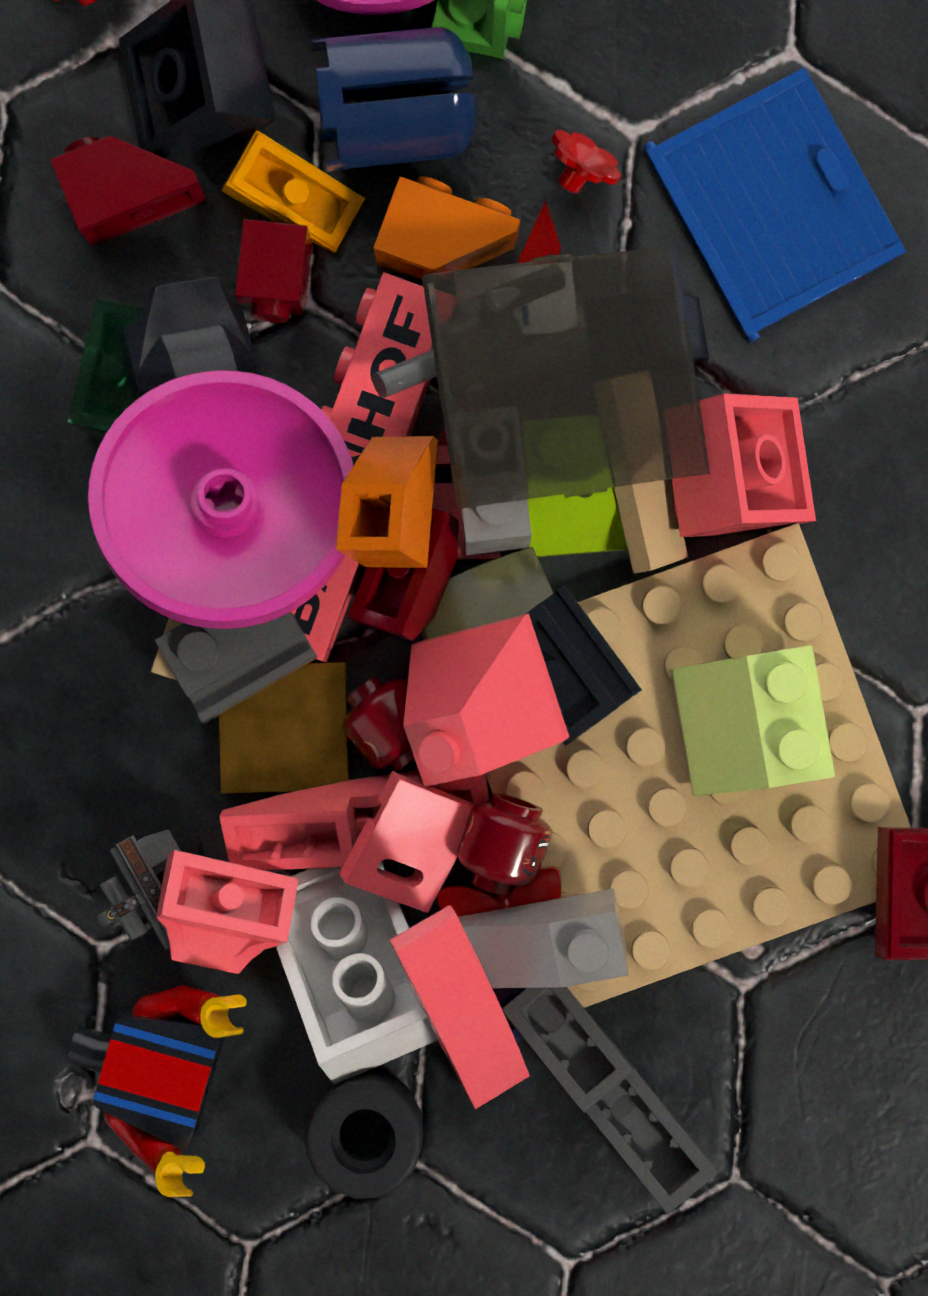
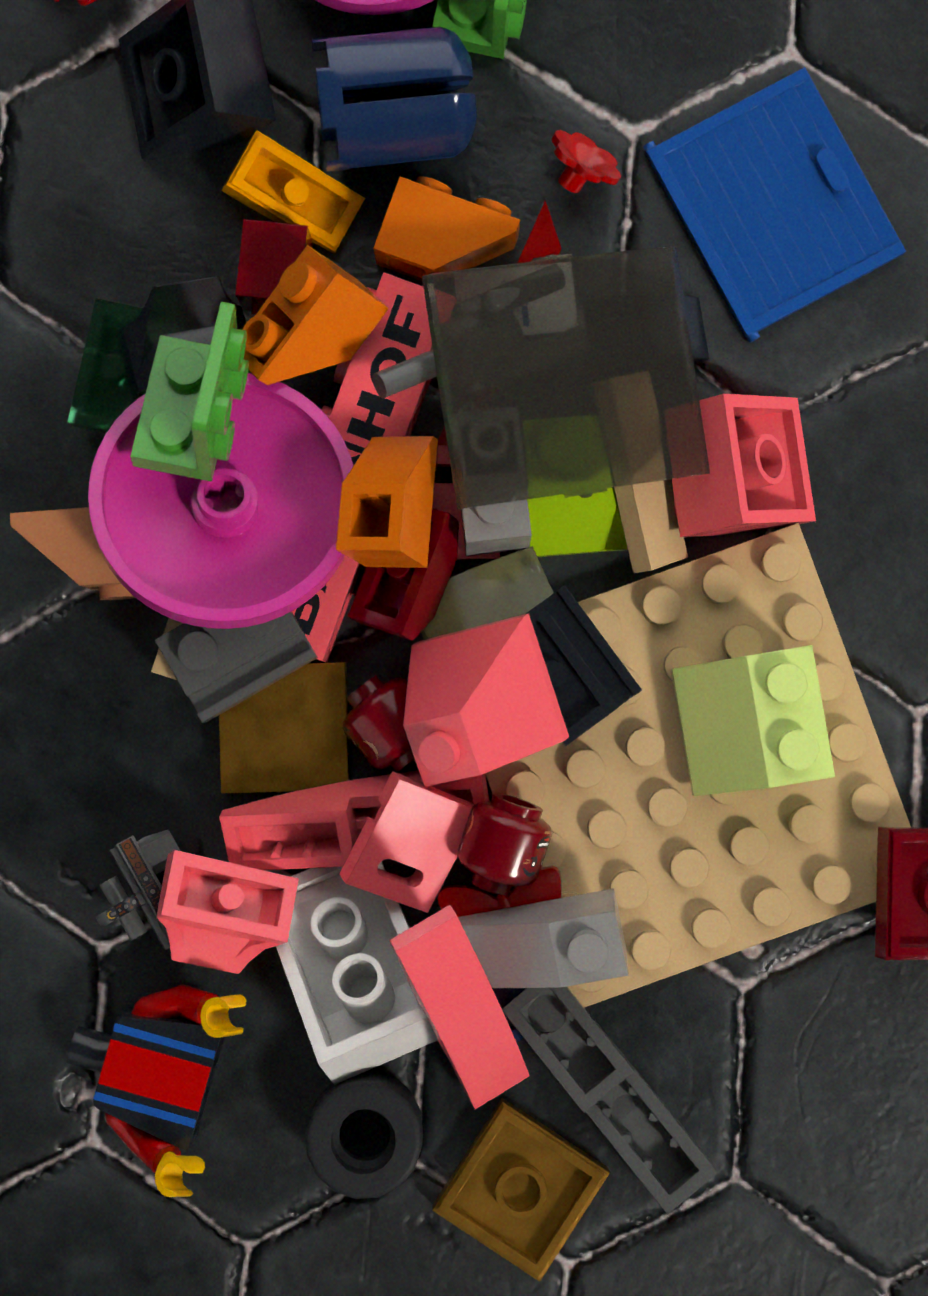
(71, 545): none -> nougat slope
(121, 187): dark red slope -> none
(190, 401): none -> bright green bracket
(310, 320): none -> orange slope
(520, 1189): none -> pearl gold tile

